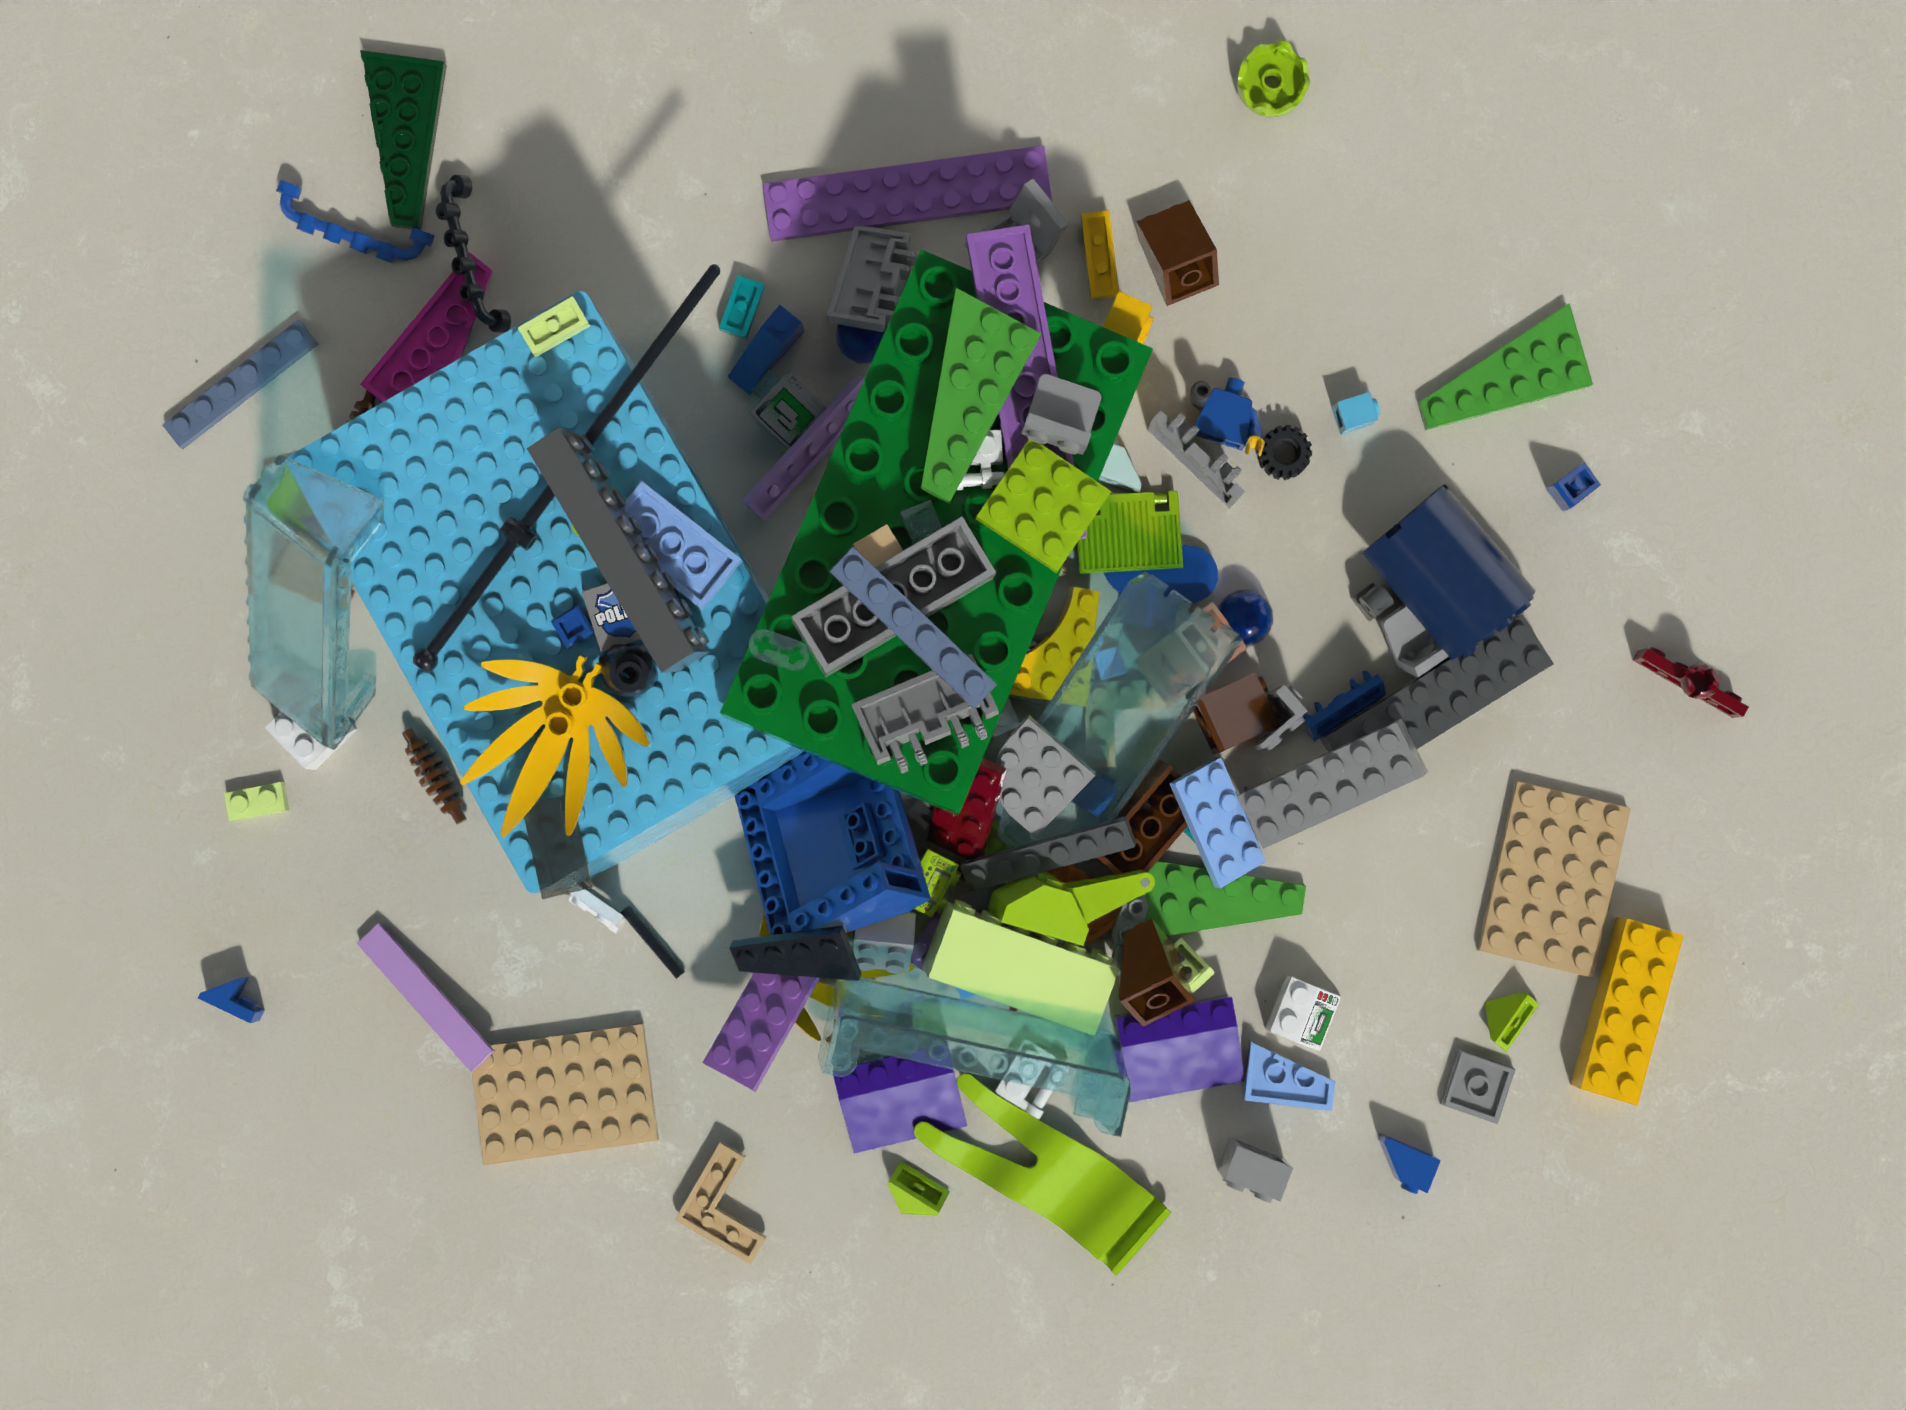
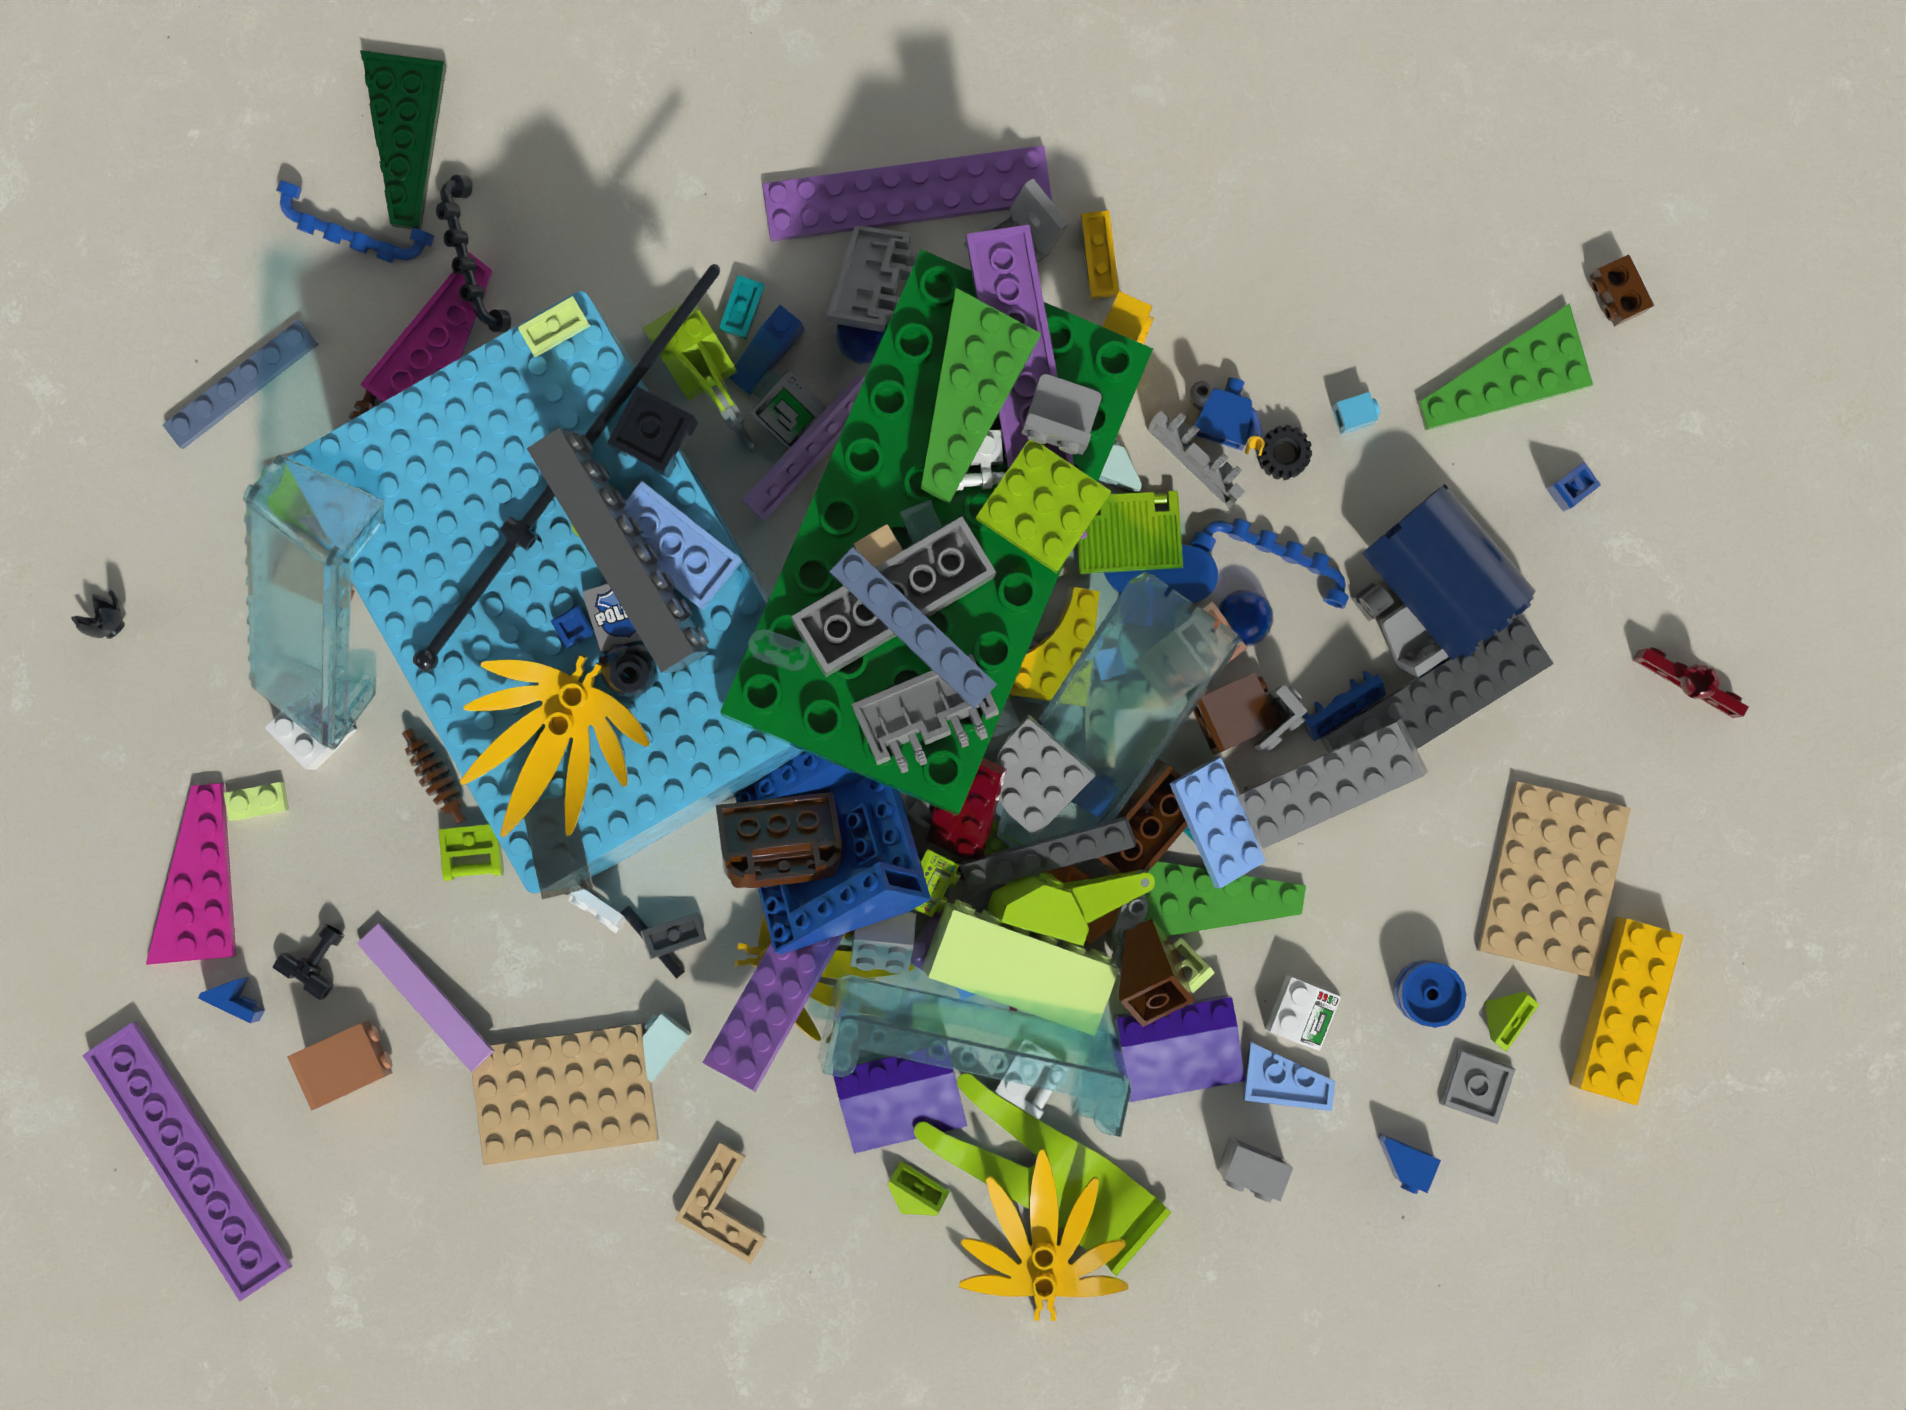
(107, 619): none -> black piece
(187, 1160): none -> medium lavender plate
(197, 898): none -> dark pink wing
(307, 970): none -> black bar
(340, 1064): none -> nougat slope
(467, 842): none -> lime plate
(652, 431): none -> black panel
(662, 1042): none -> light aqua slope
(673, 936): none -> dark grey plate
(700, 363): none -> lime slope
(780, 840): none -> plate
(800, 953): black wing -> none
(1044, 1263): none -> yellow plant
(1179, 252): reddish brown slope -> none
(1277, 61): lime plate -> none
(1290, 553): none -> blue bar
(1444, 985): none -> blue wheel
(1629, 287): none -> reddish brown brick

